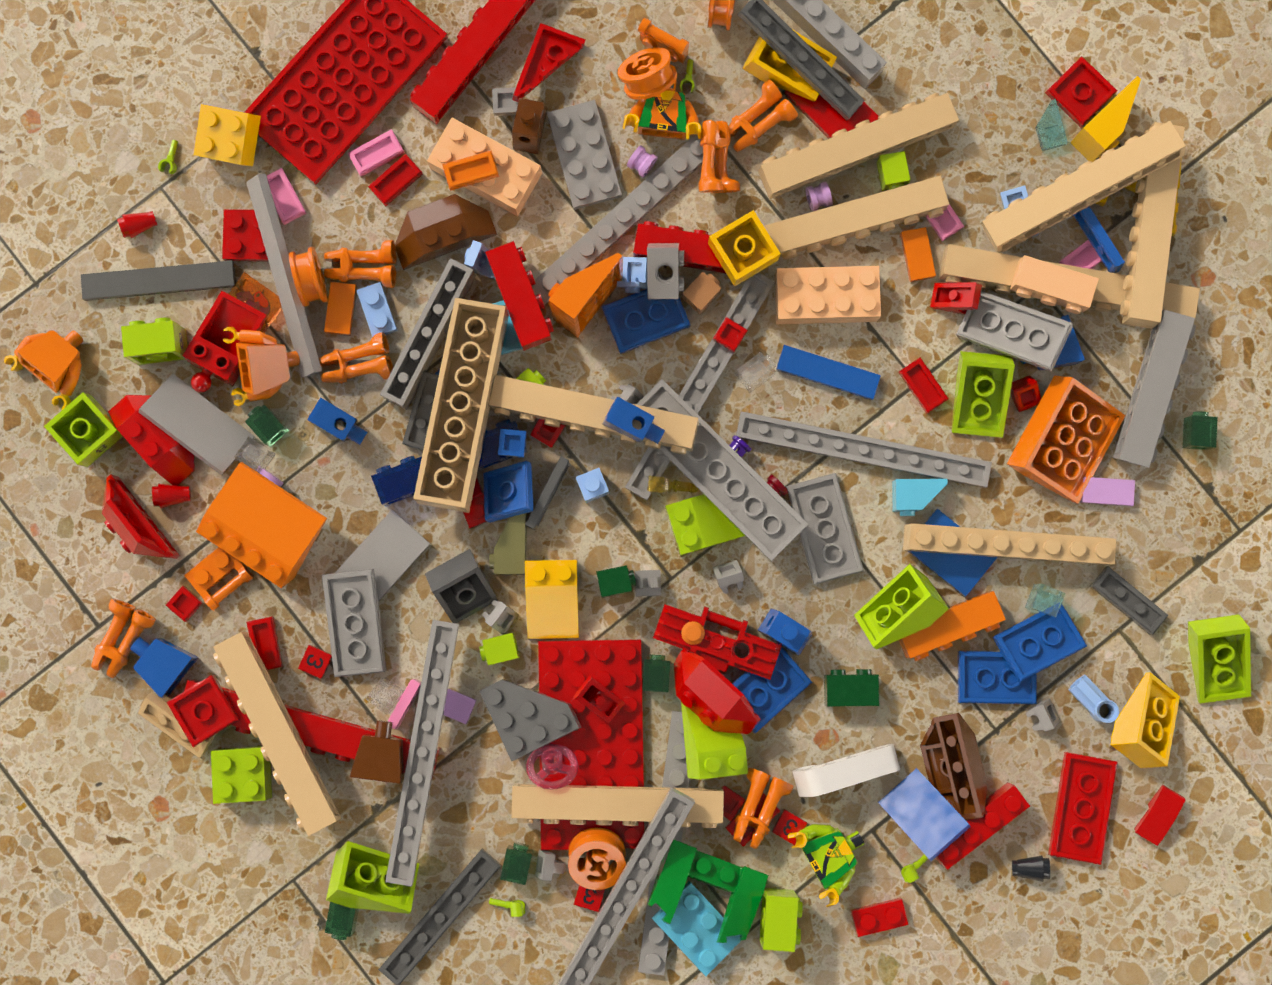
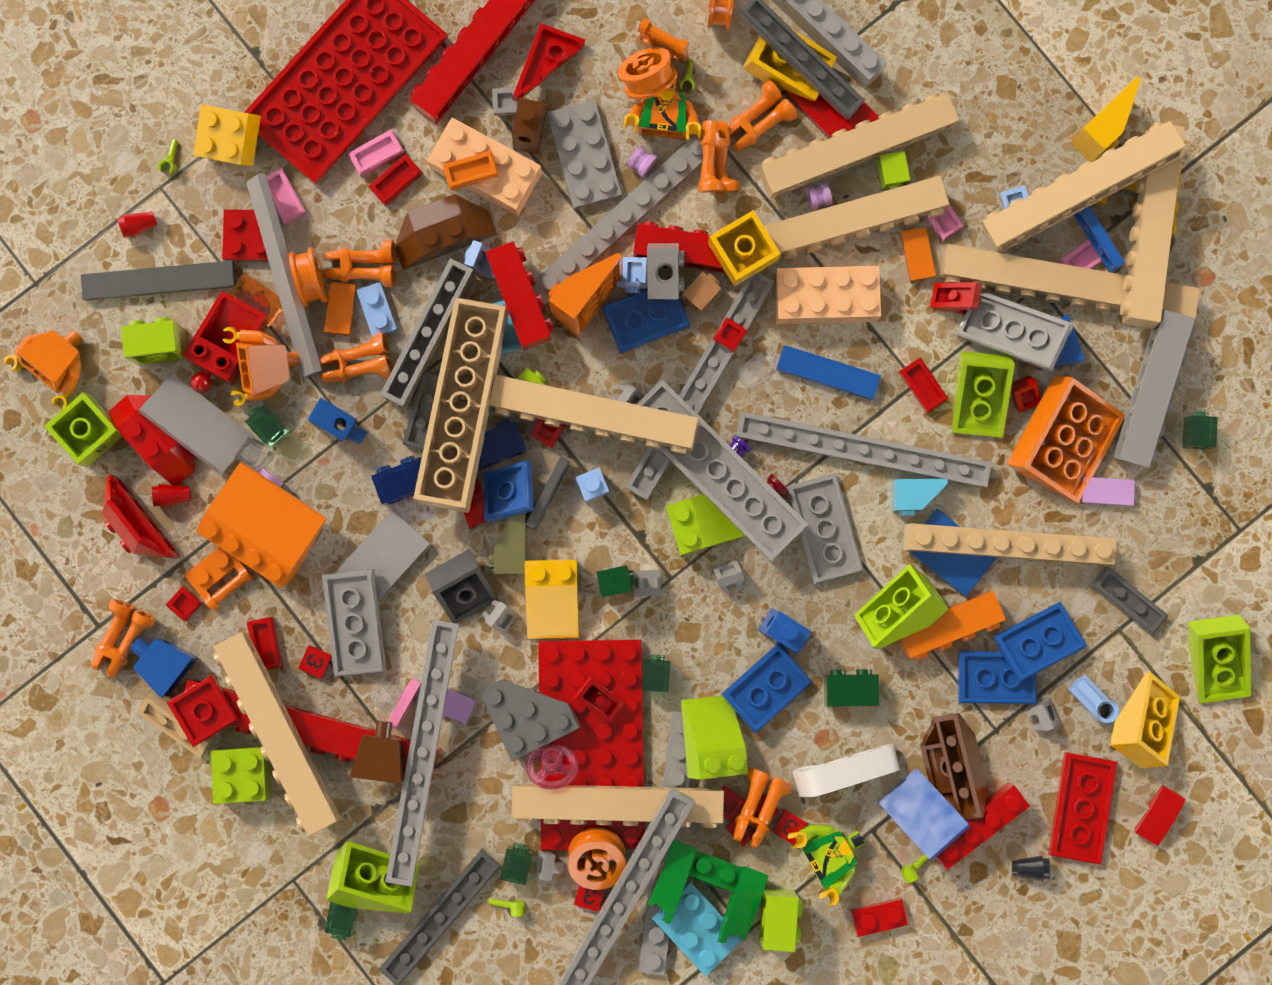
(499, 649): lime brick -> none
(512, 443): blue plate -> none
(620, 419): blue torso -> none
(663, 484): clear yellow piece -> none
(687, 632): red piece -> none
(712, 695): red wedge -> none
(1045, 599): clear light blue panel -> none
(1050, 128): clear light blue tile -> none
(1053, 284): light nougat brick -> none
(1081, 91): red tile -> none

